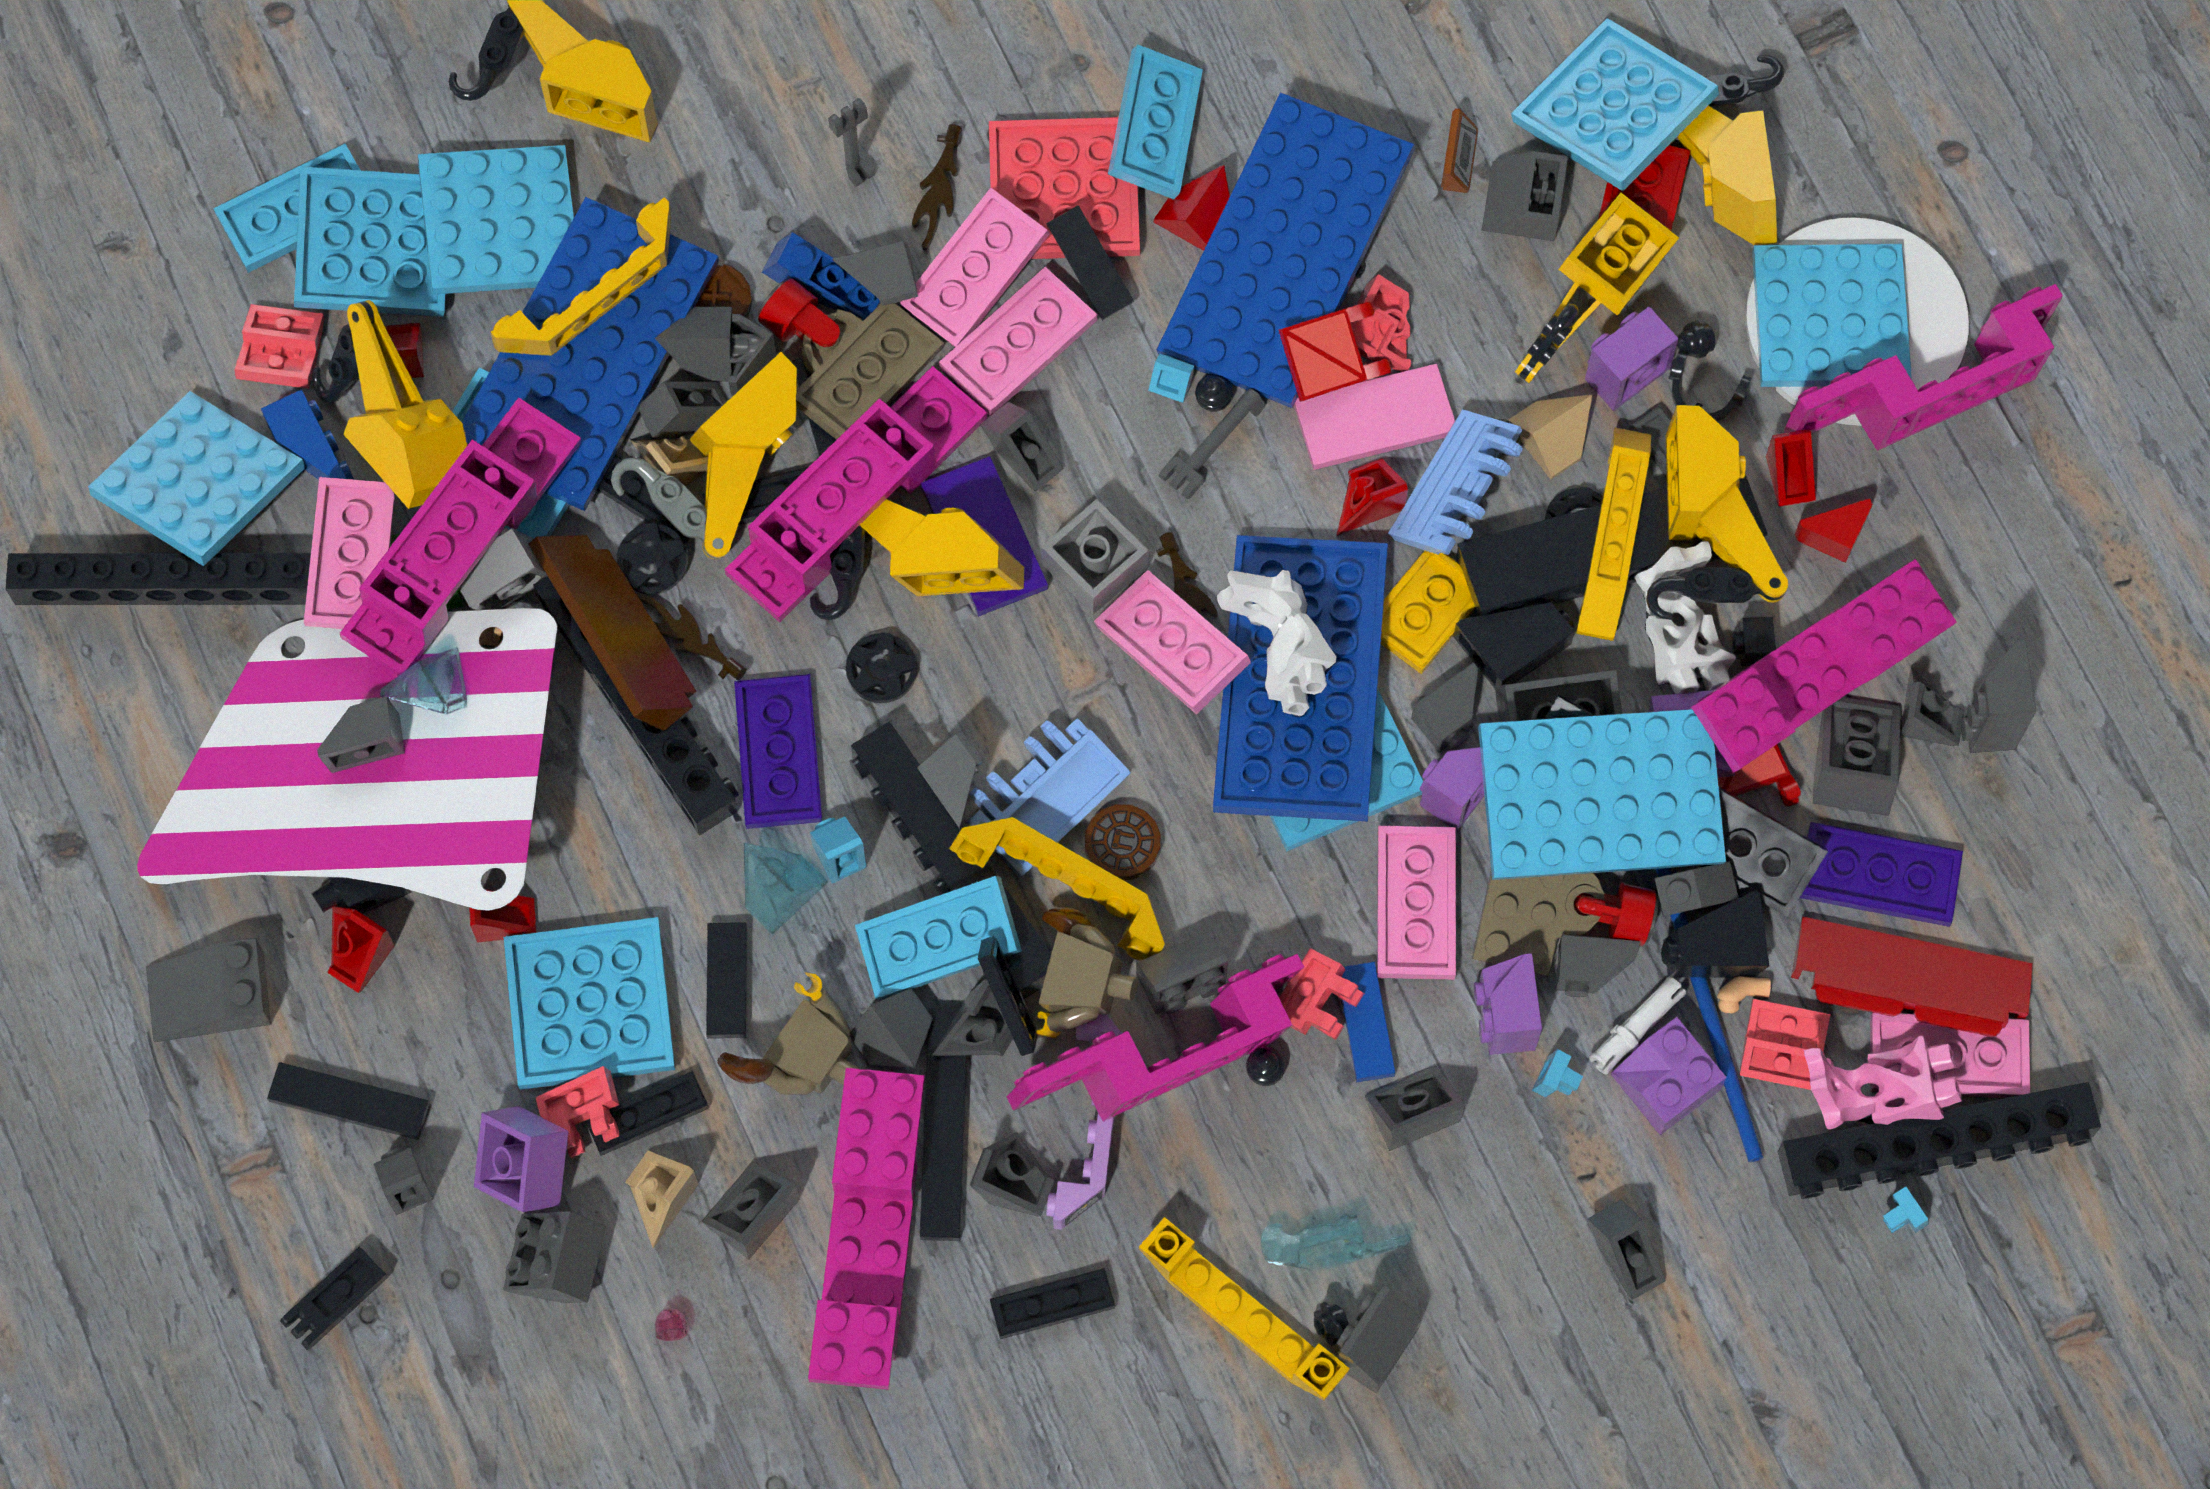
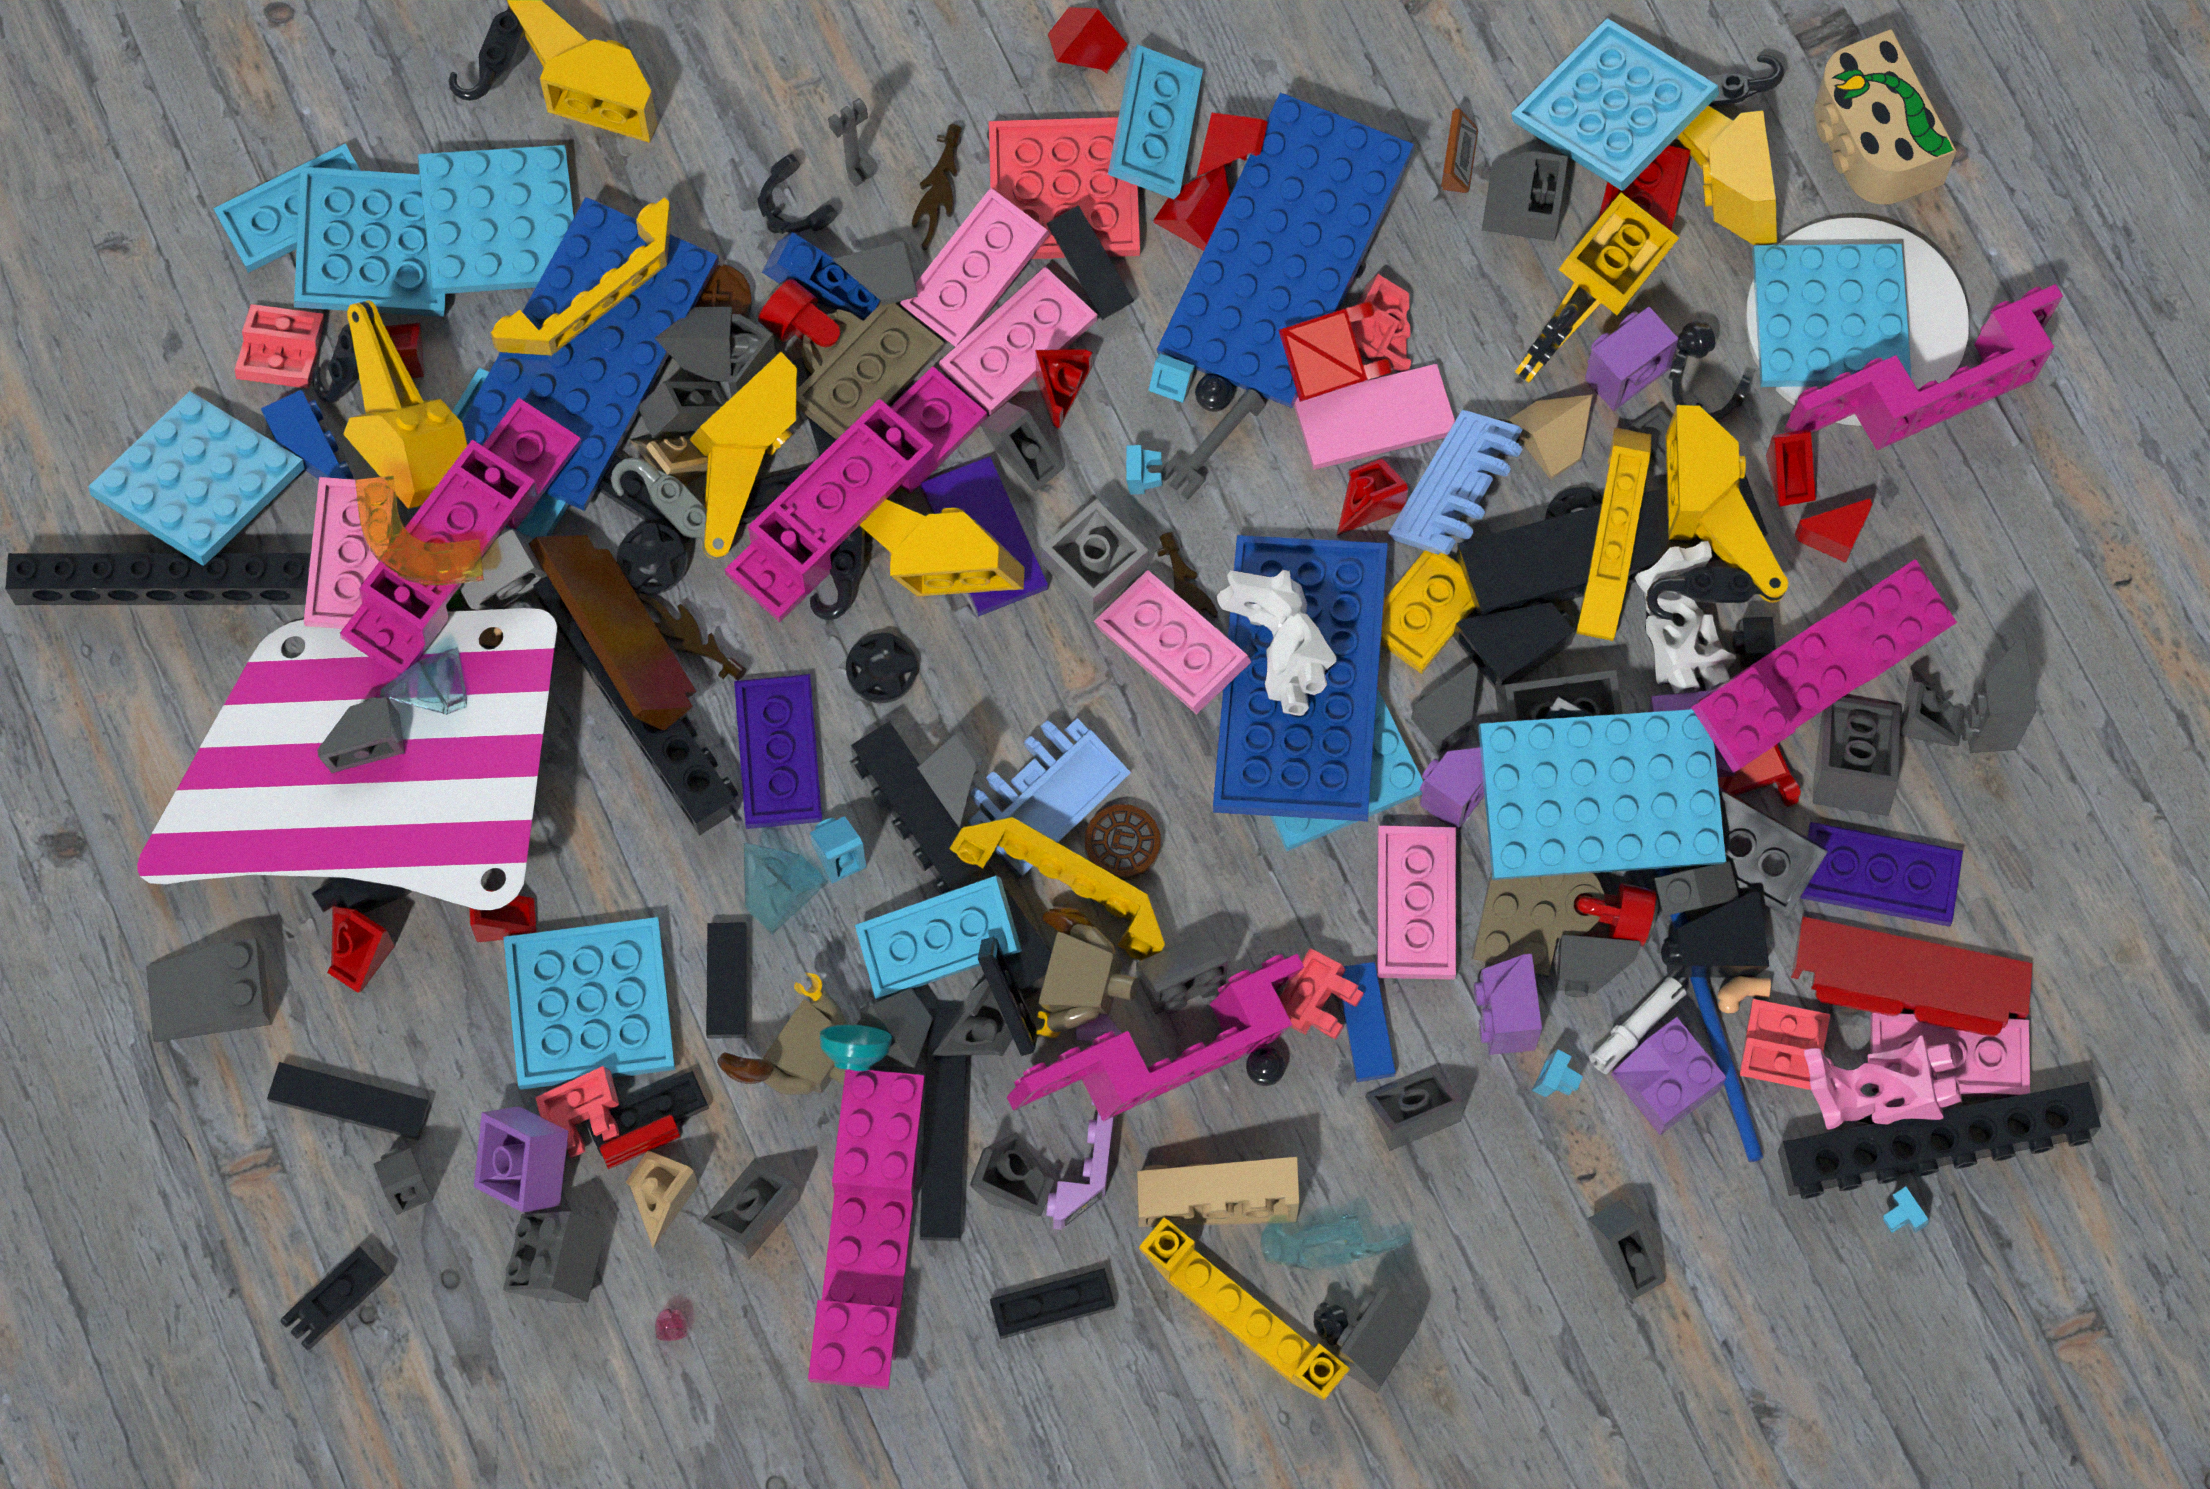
(405, 554): none -> clear yellow plate
(639, 1141): none -> red tile
(779, 172): none -> black piece
(854, 1045): none -> teal piece
(1060, 379): none -> red slope
(1086, 39): none -> red slope
(1137, 466): none -> medium azure tile
(1219, 1193): none -> tan wedge
(1230, 139): none -> red slope
(1881, 122): none -> tan brick

